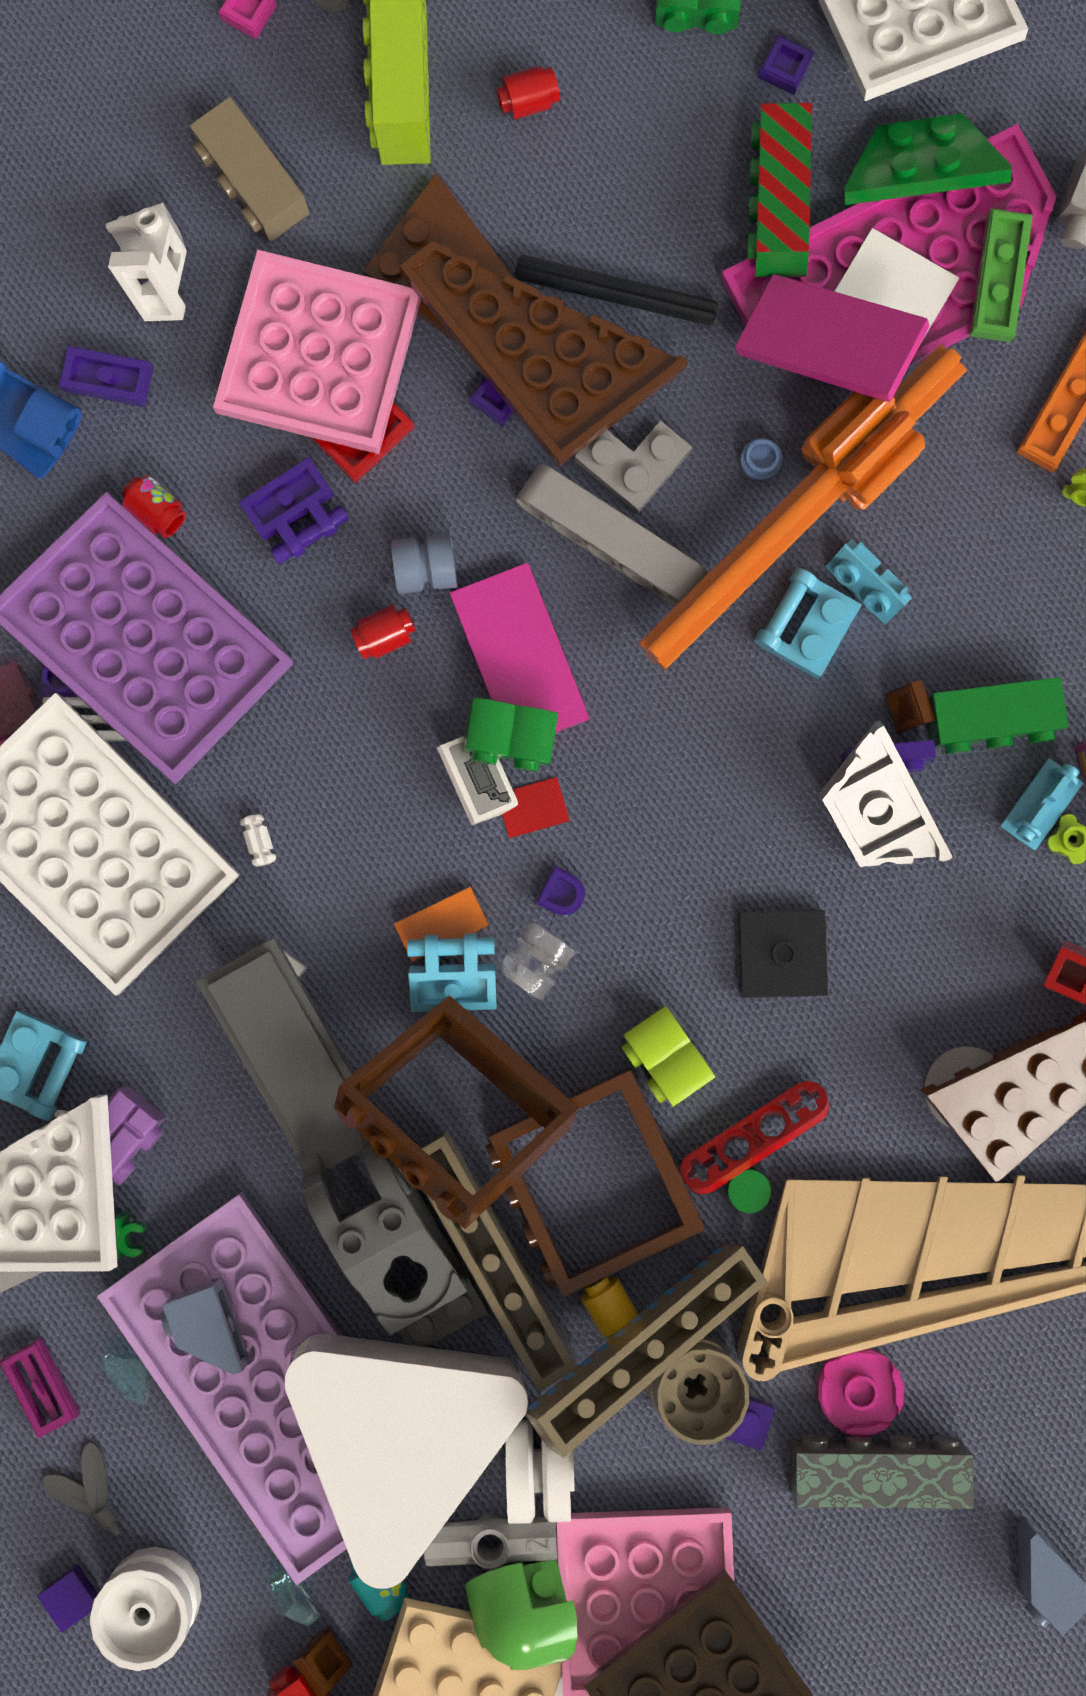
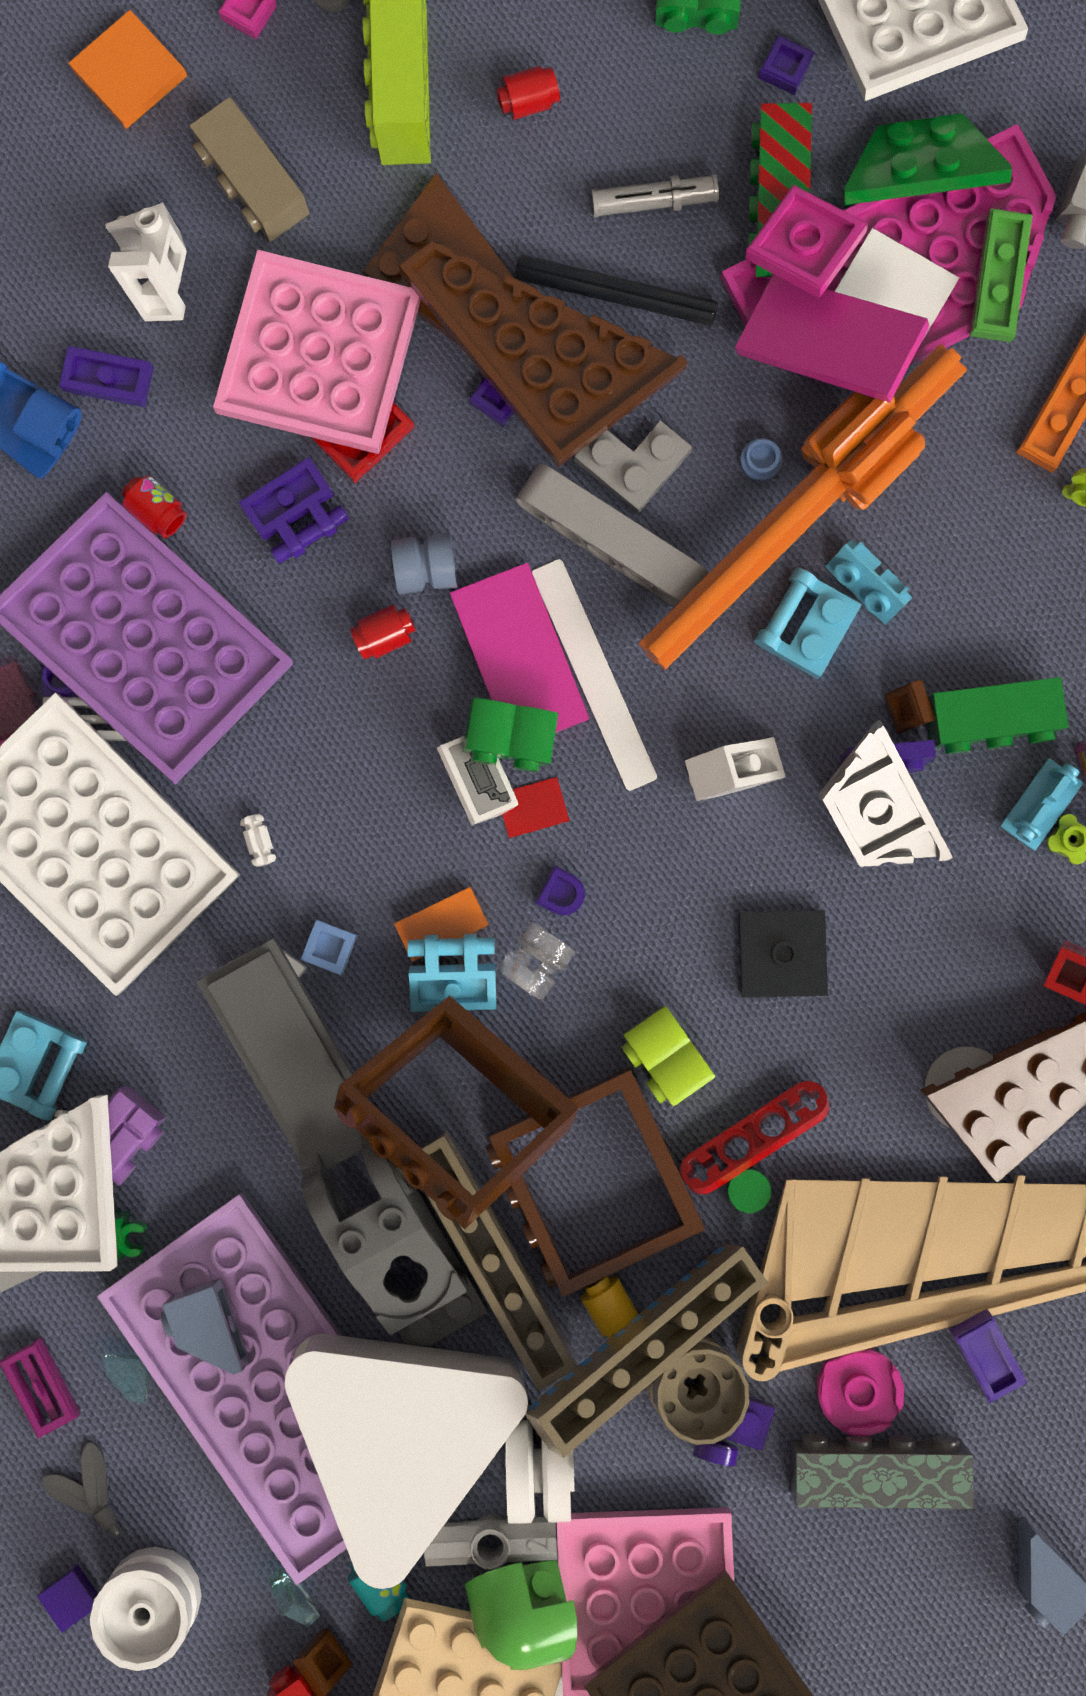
(128, 69): none -> orange tile
(329, 947): none -> medium blue plate
(594, 675): none -> white sticker
(655, 195): none -> light grey pin
(718, 1453): none -> dark purple tile
(734, 768): none -> white slope
(806, 241): none -> dark pink tile
(988, 1355): none -> dark purple tile

